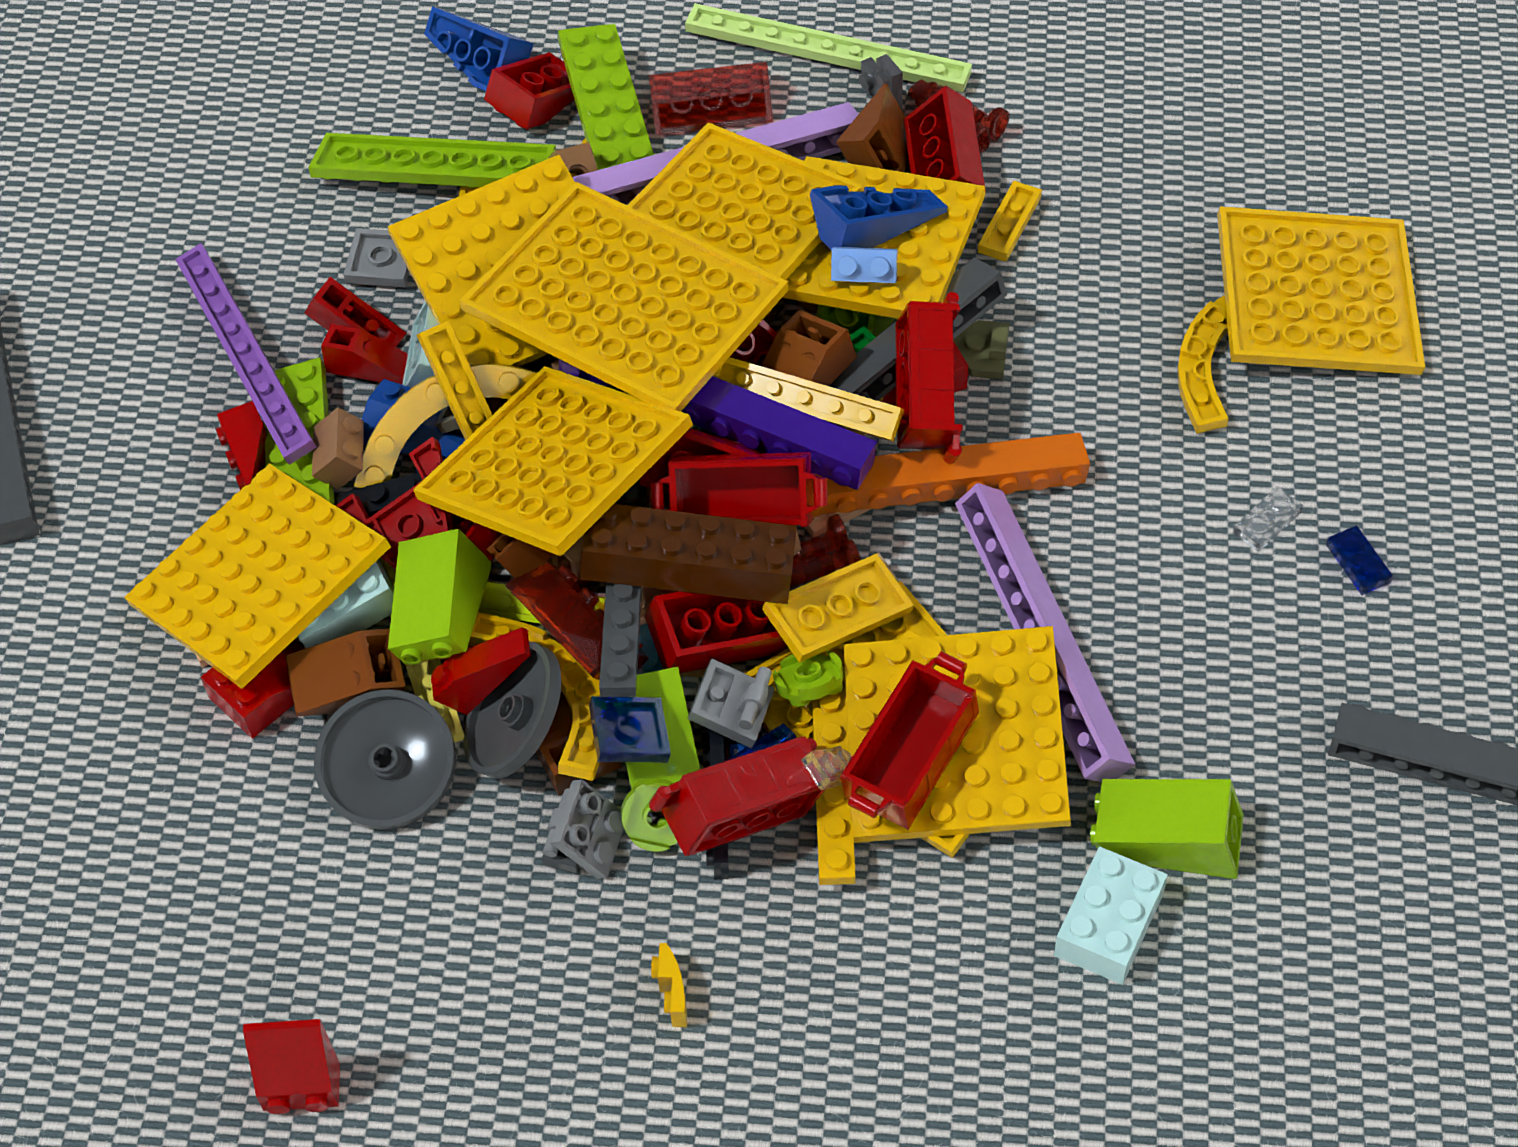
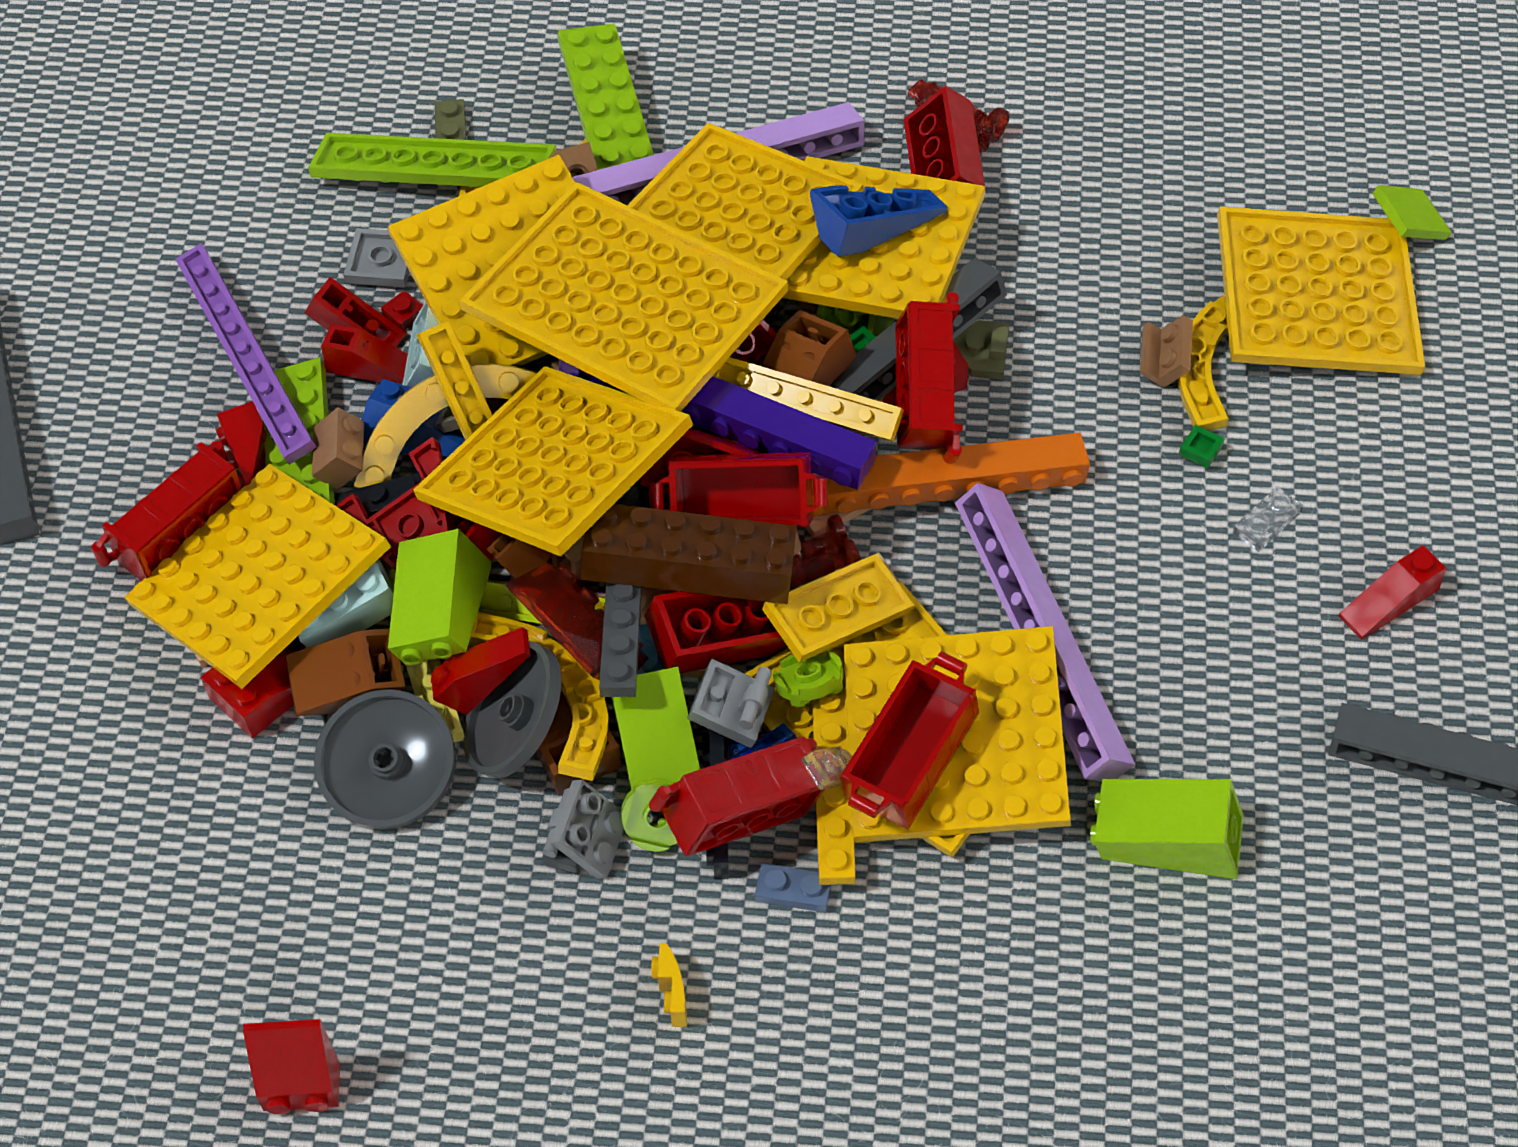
(170, 512): none -> red container
(402, 310): none -> red plate
(450, 119): none -> olive plate
(474, 46): blue wedge -> none
(530, 90): red slope -> none
(629, 729): clear blue plate -> none
(713, 95): clear red slope -> none
(791, 888): none -> sand blue plate
(823, 45): yellowish green plate -> none
(864, 264): light blue plate -> none
(877, 134): dark orange slope -> none
(881, 72): flat silver plate -> none
(1009, 221): yellow plate -> none
(1110, 915): light aqua brick -> none
(1166, 351): none -> medium nougat bracket
(1201, 446): none -> green plate
(1359, 560): clear blue plate -> none
(1394, 592): none -> red slope
(1411, 212): none -> lime tile

